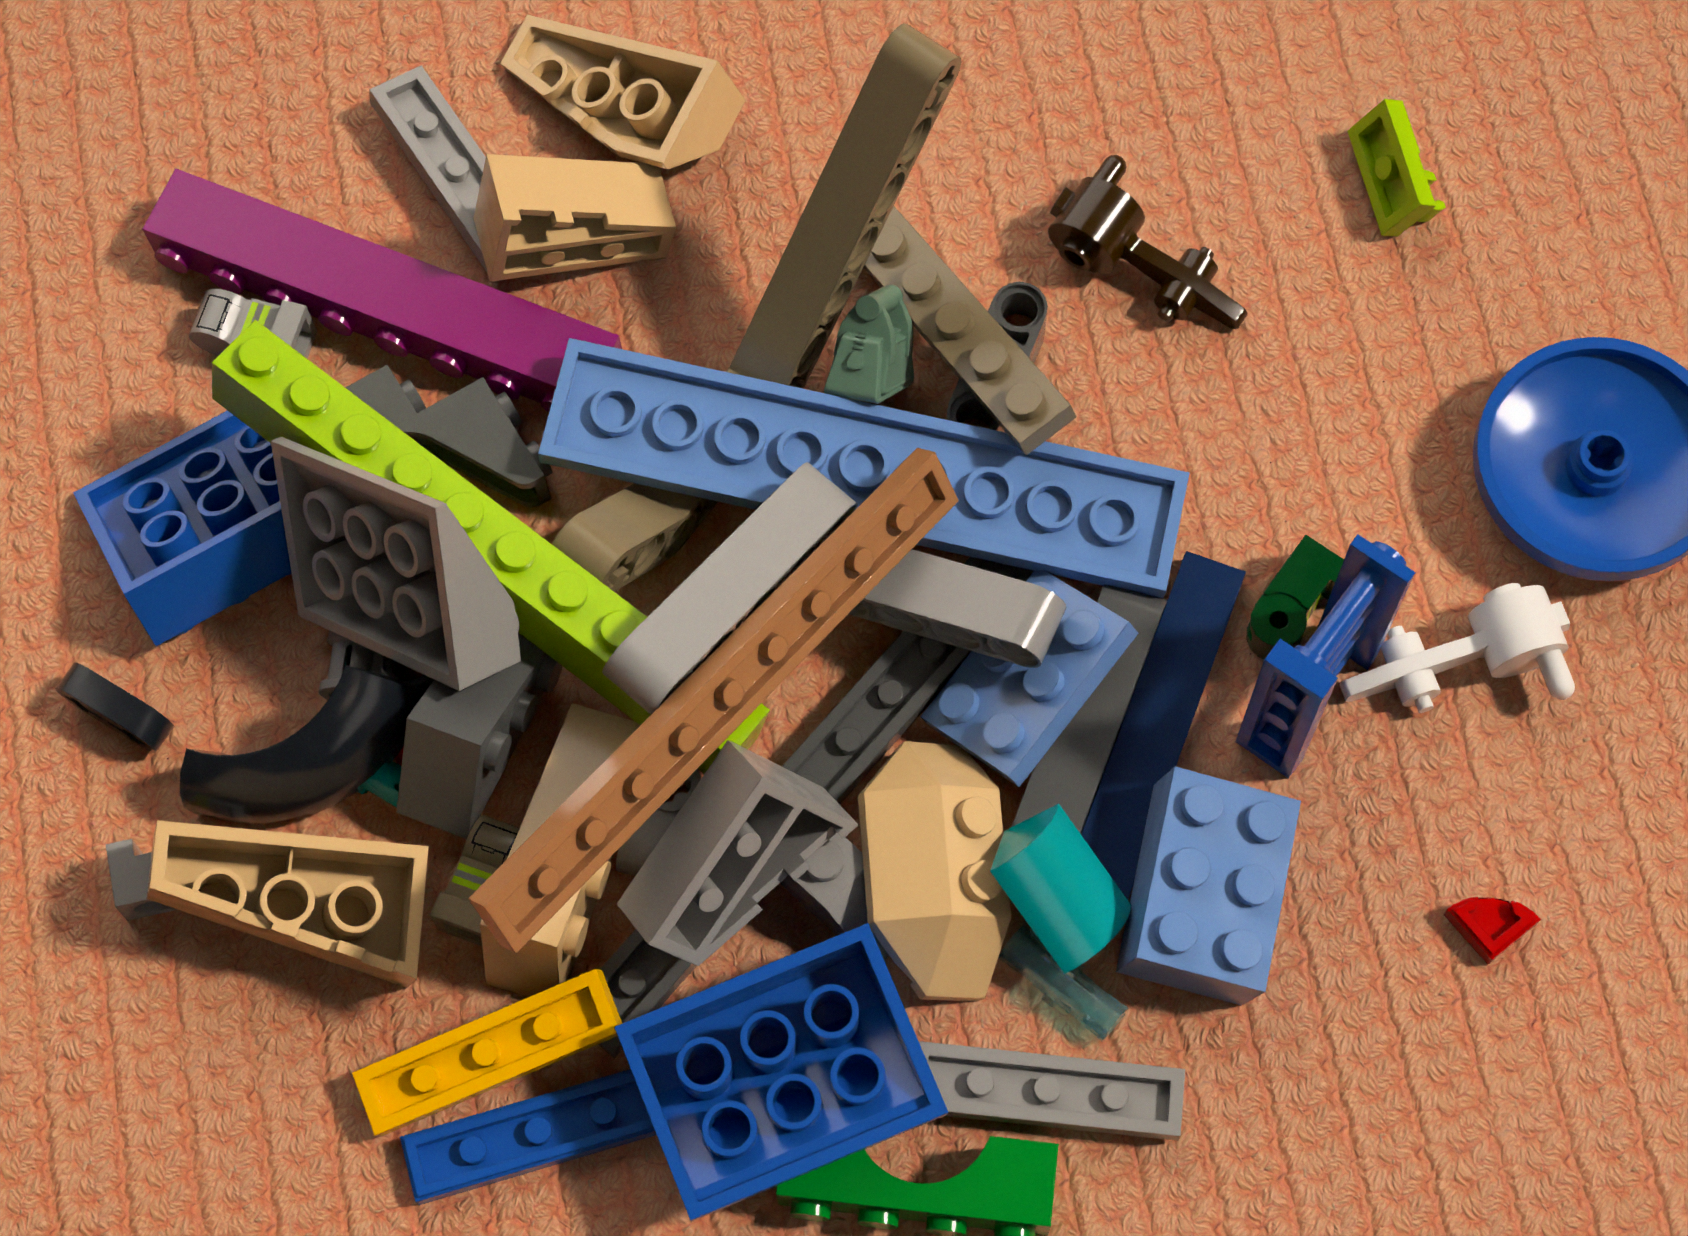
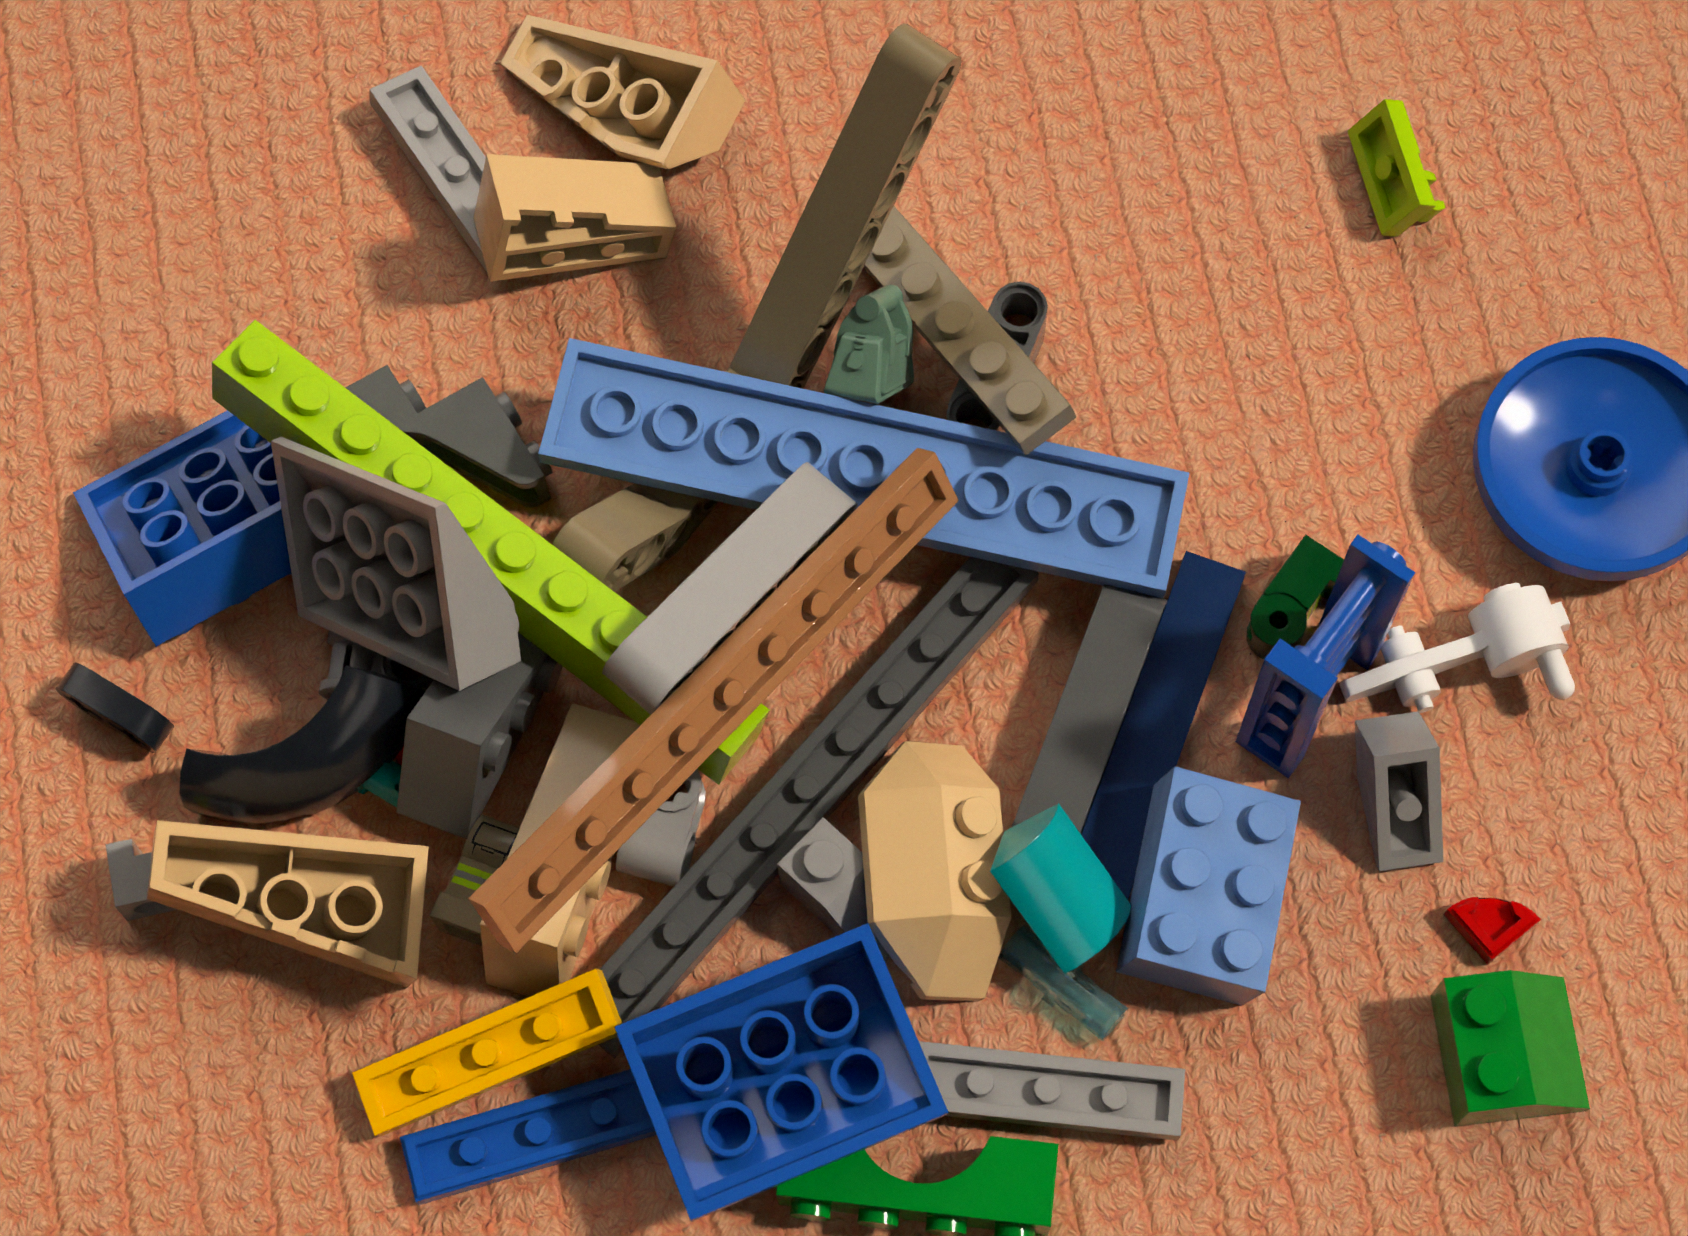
(227, 314): light grey leg -> none
(364, 288): magenta brick -> none
(728, 850): light grey wedge -> none
(966, 608): light grey beam -> none
(1017, 712): medium blue plate -> none
(1101, 226): dark brown piece -> none
(1400, 789): none -> light grey slope
(1508, 1047): none -> green slope

